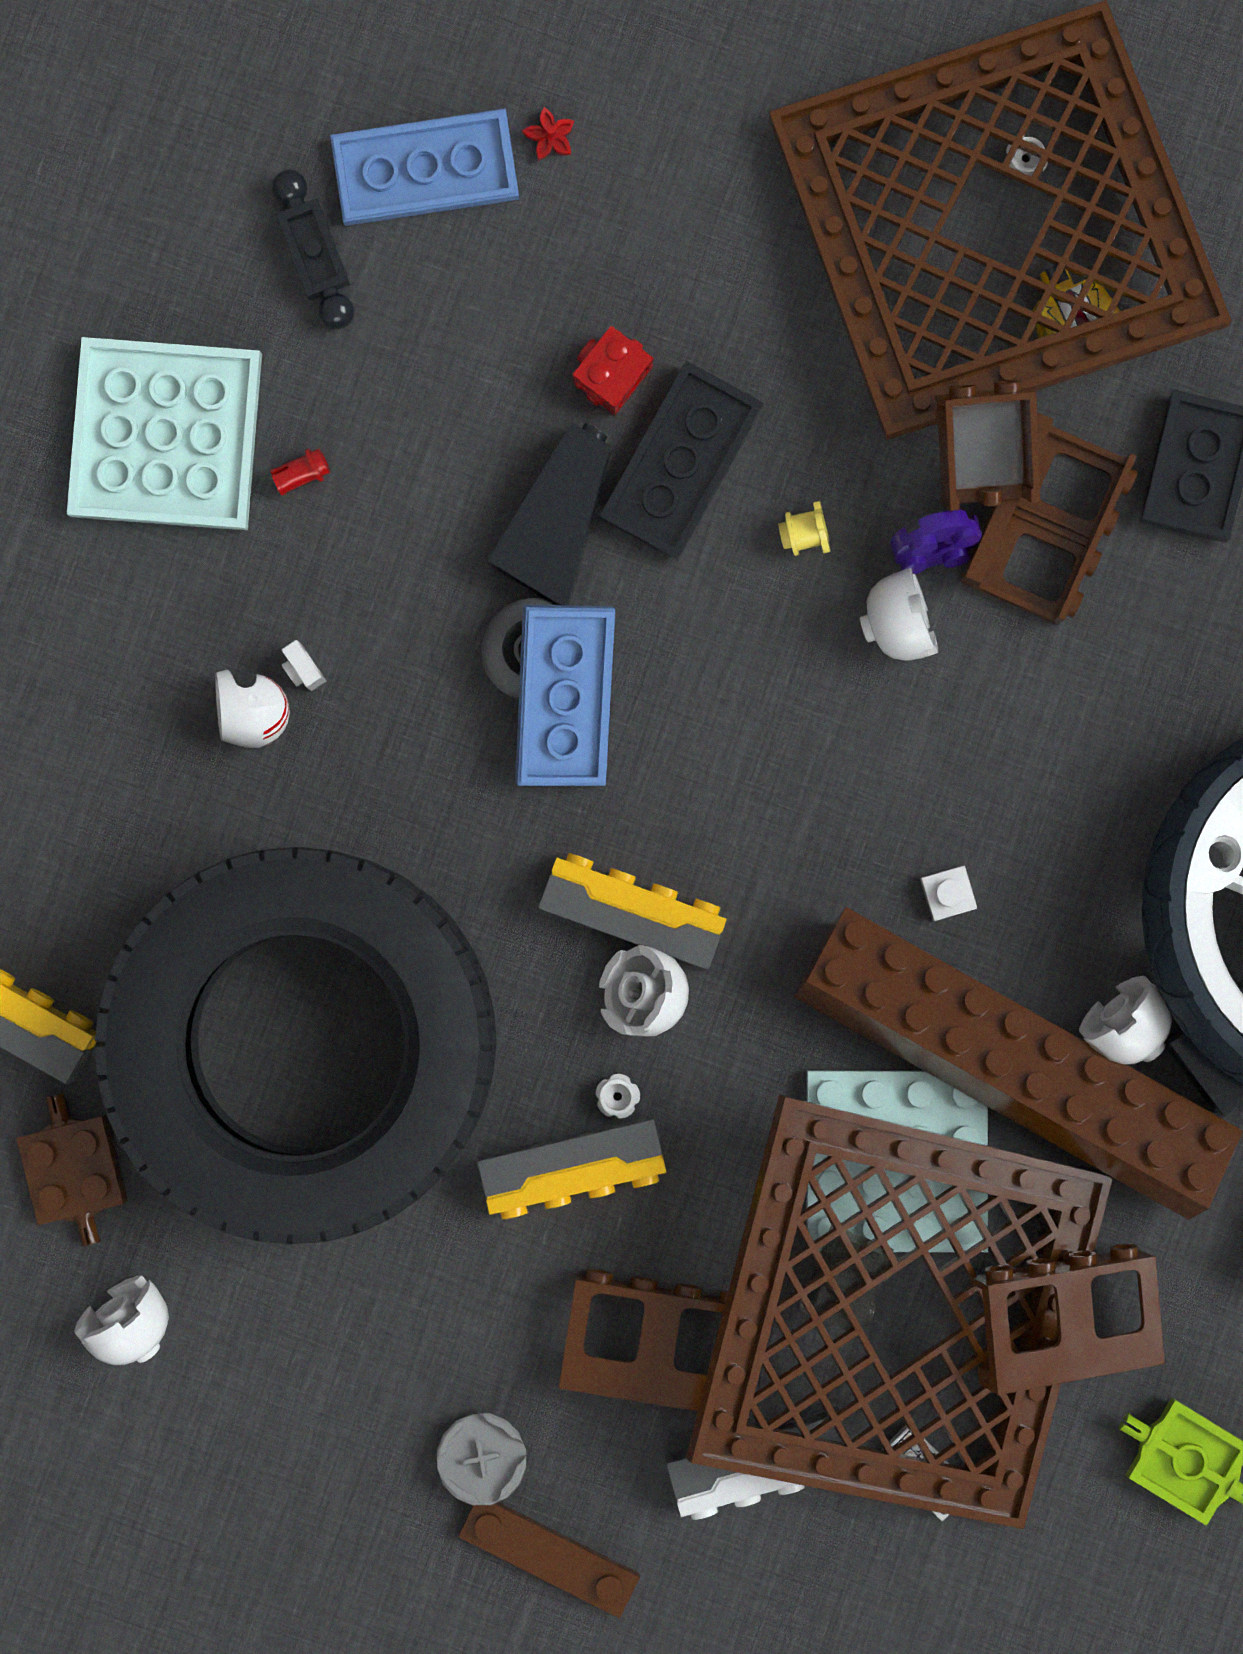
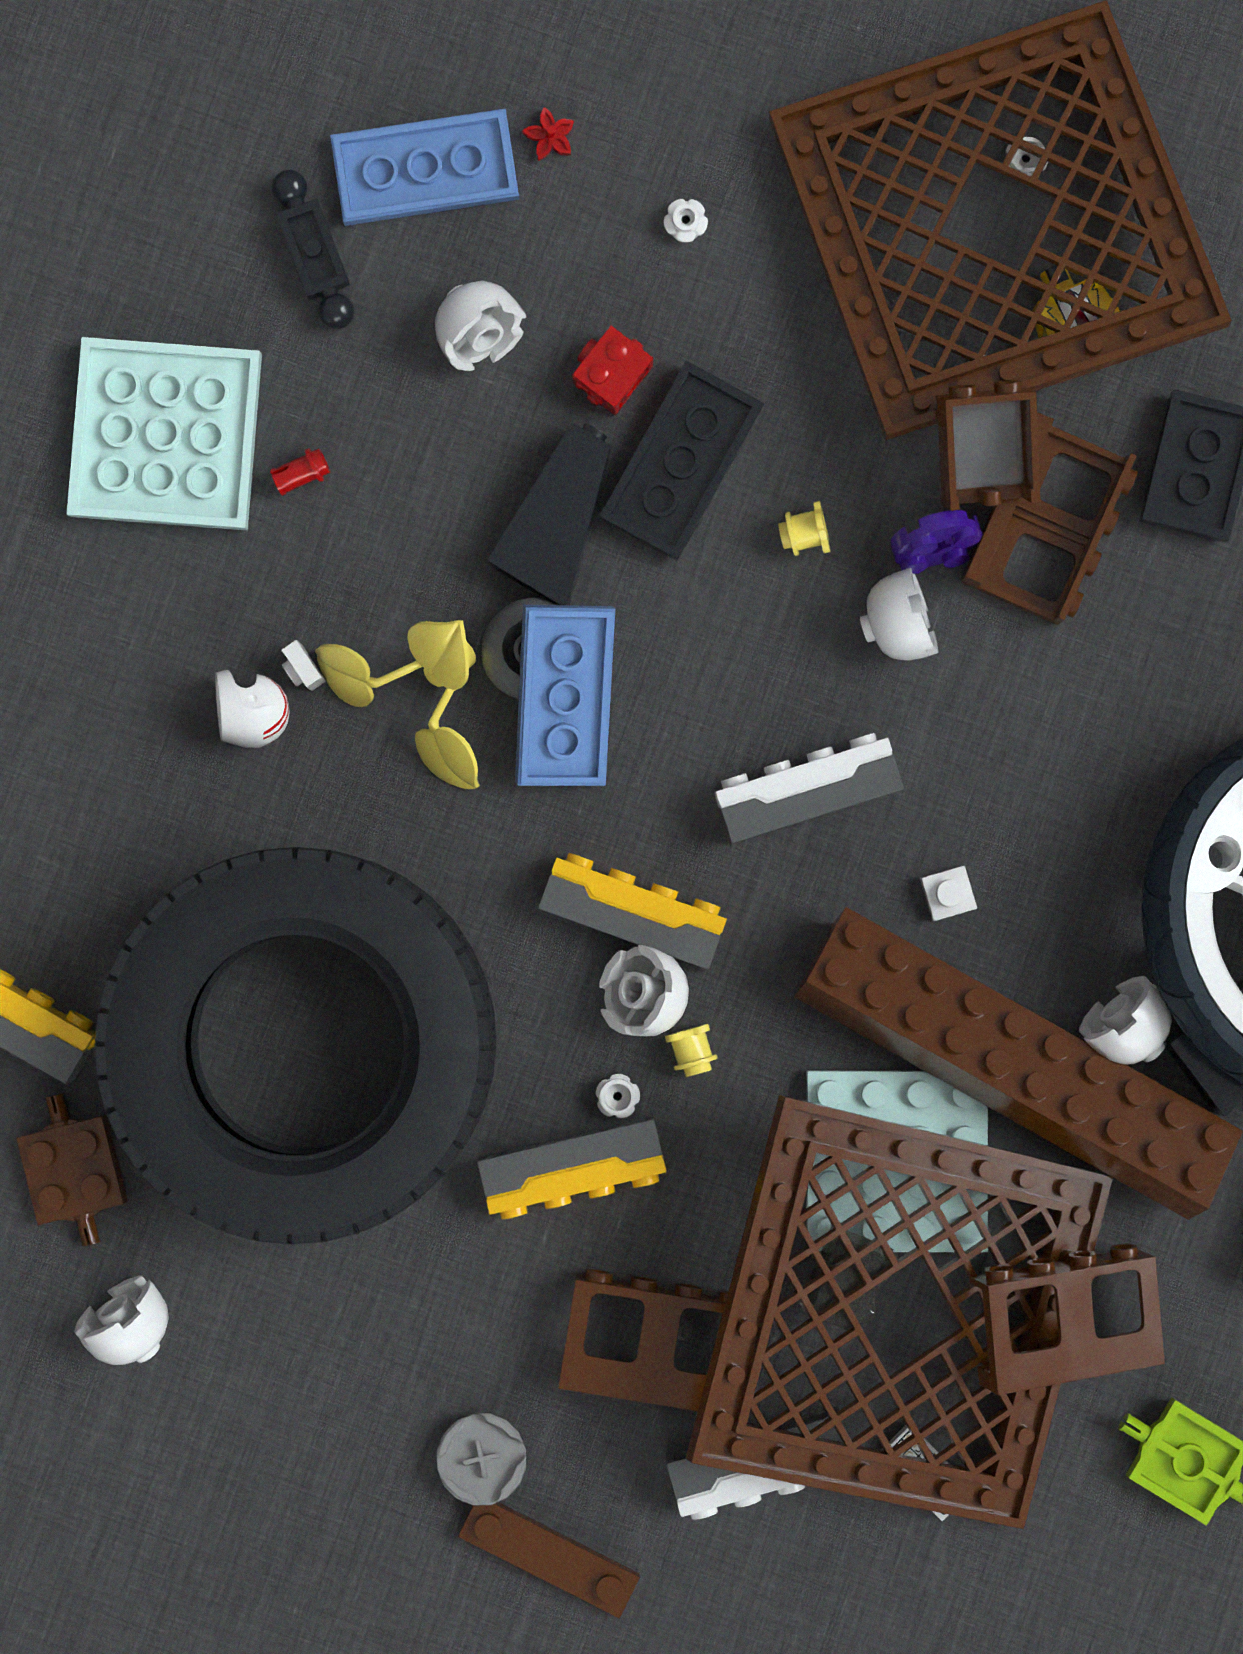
(446, 663): none -> light yellow plant
(477, 323): none -> white cylinder
(680, 230): none -> white plate
(692, 1050): none -> light yellow brick
(808, 790): none -> piece

